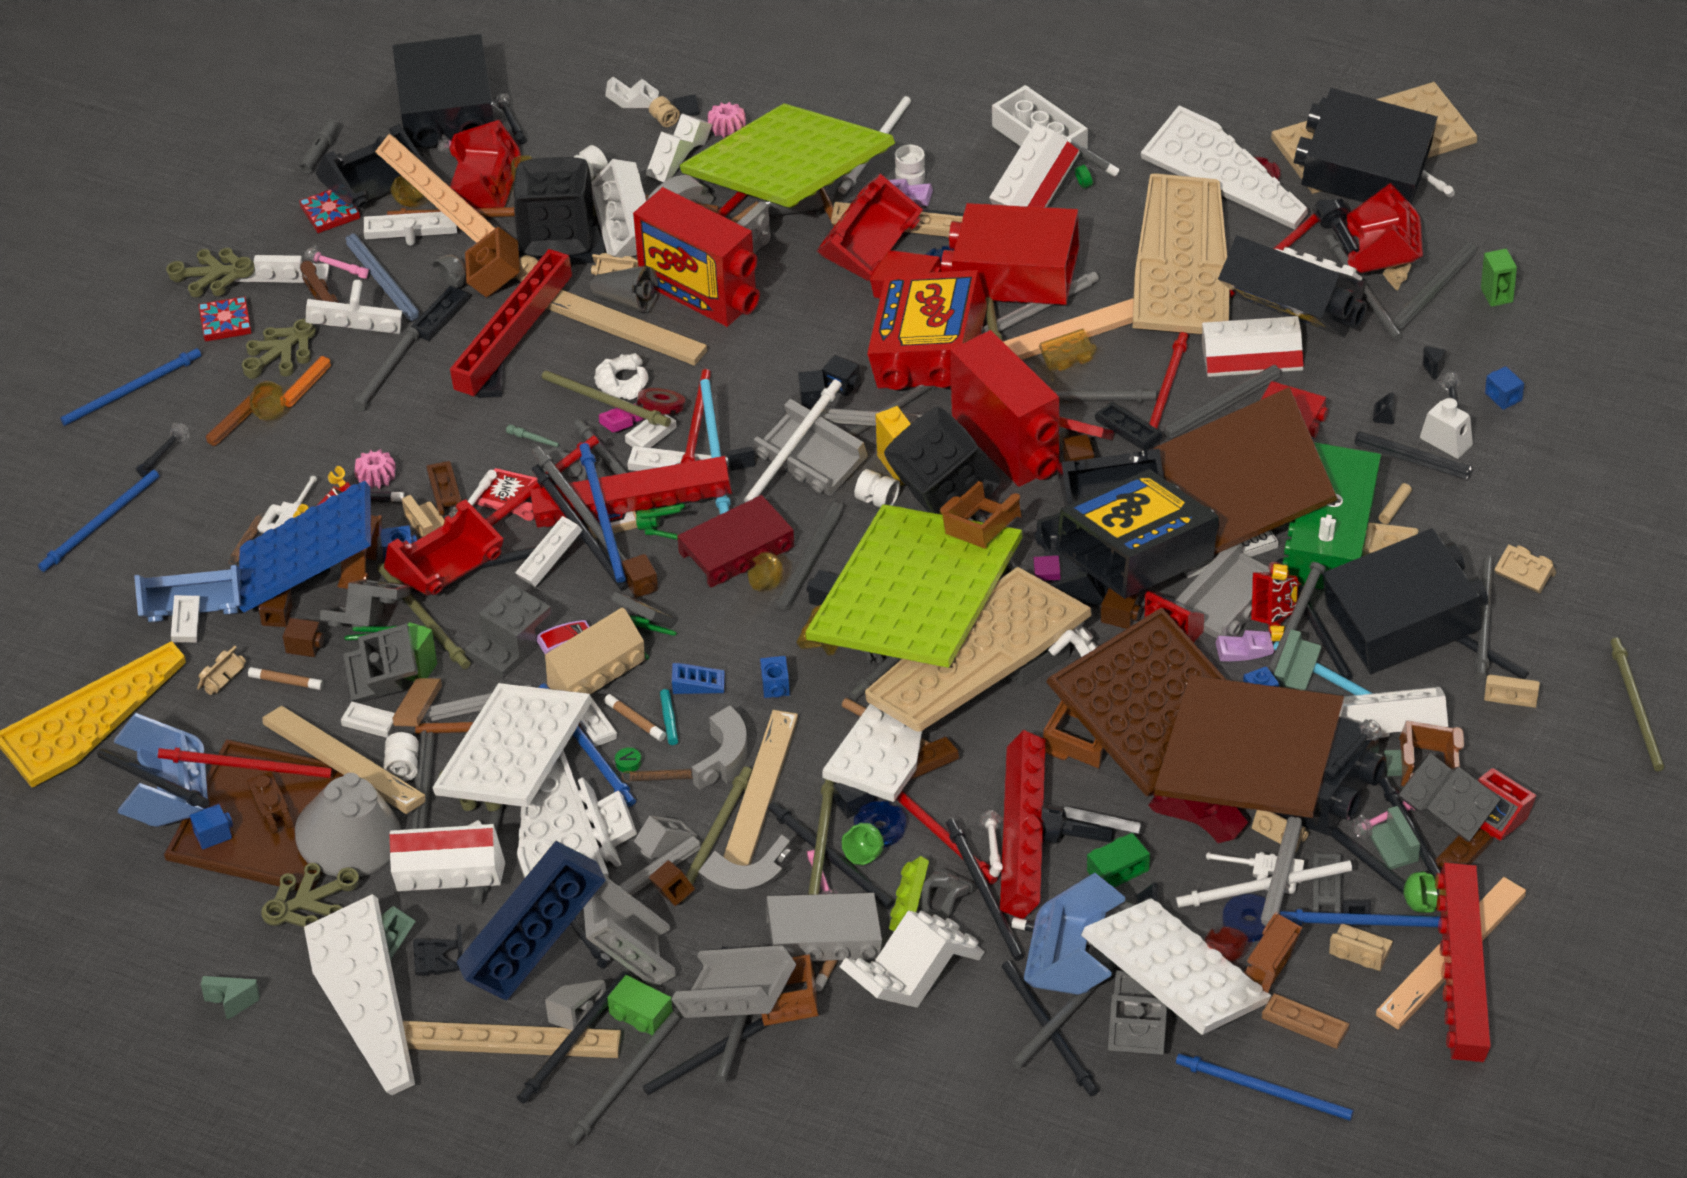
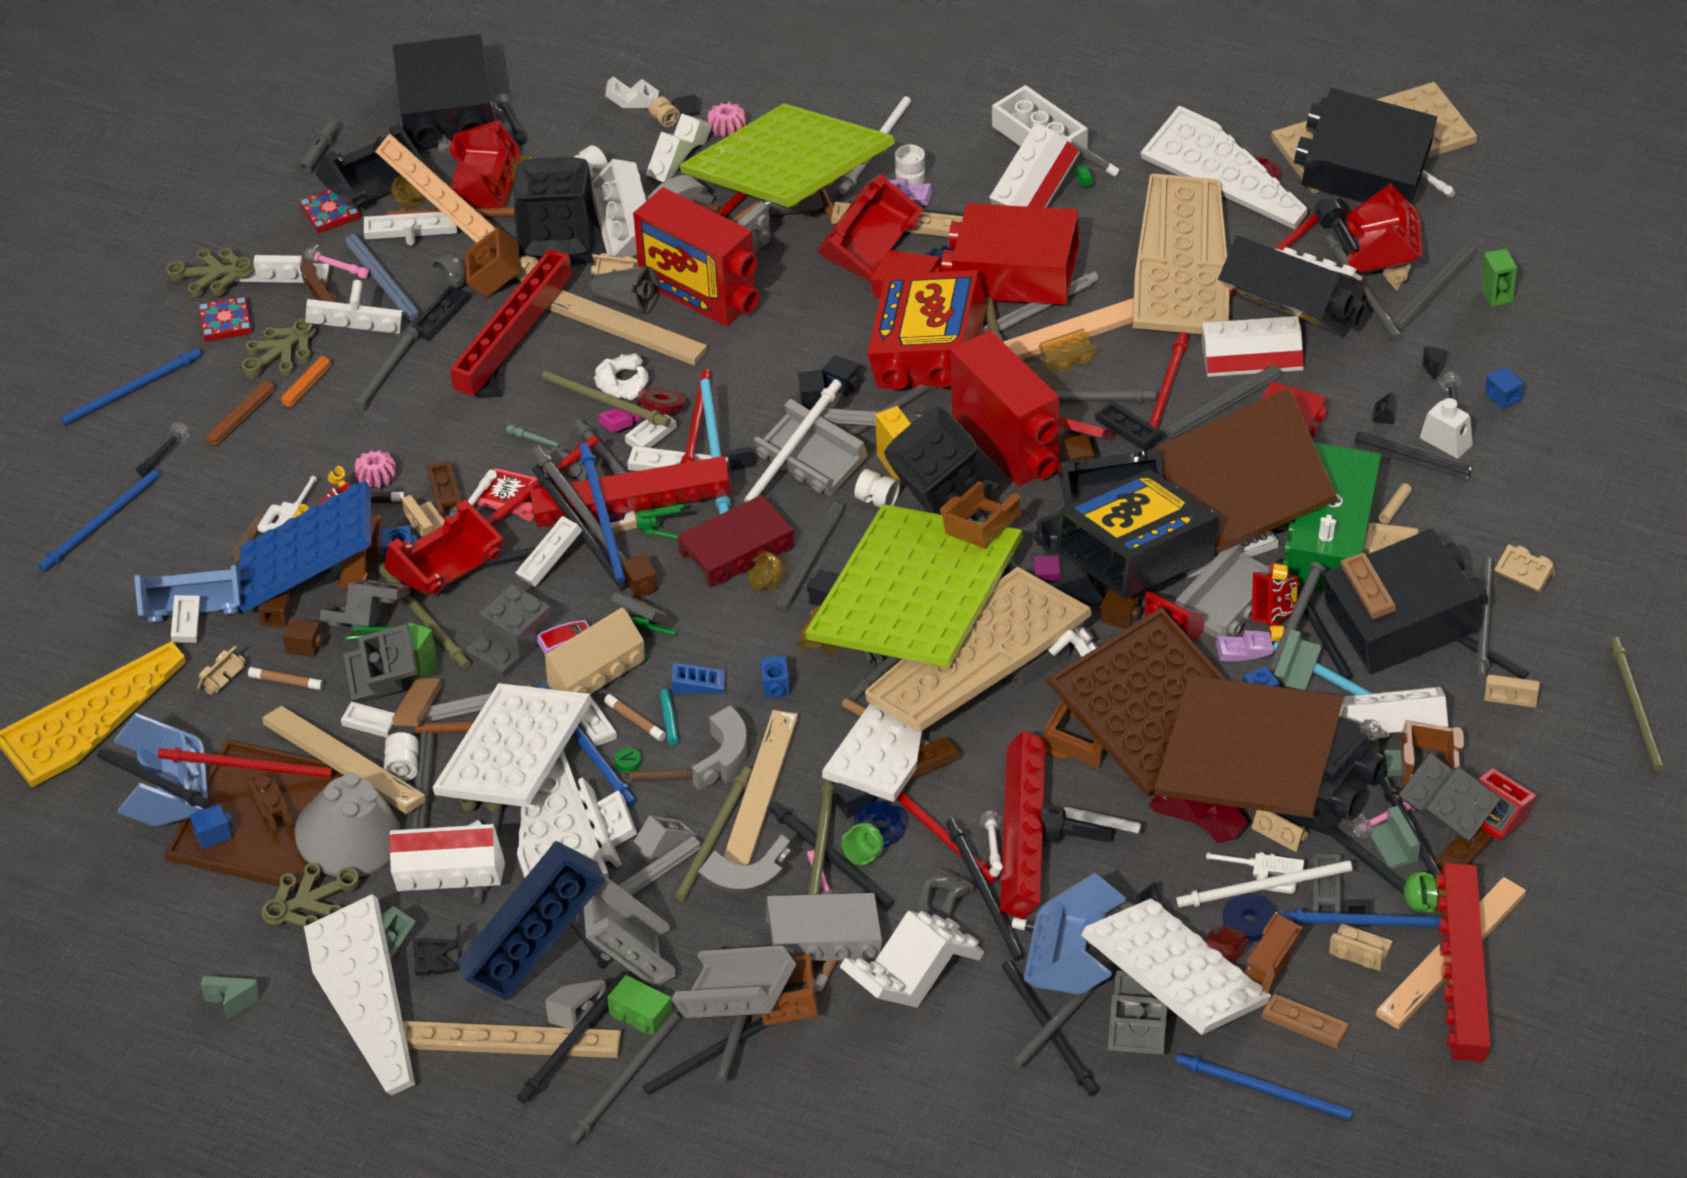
(267, 401): clear yellow hair -> none
(671, 883): reddish brown brick -> none
(909, 890): lime plate -> none
(1119, 860): green brick -> none
(1282, 869): light grey axle -> none
(1368, 585): none -> medium nougat tile

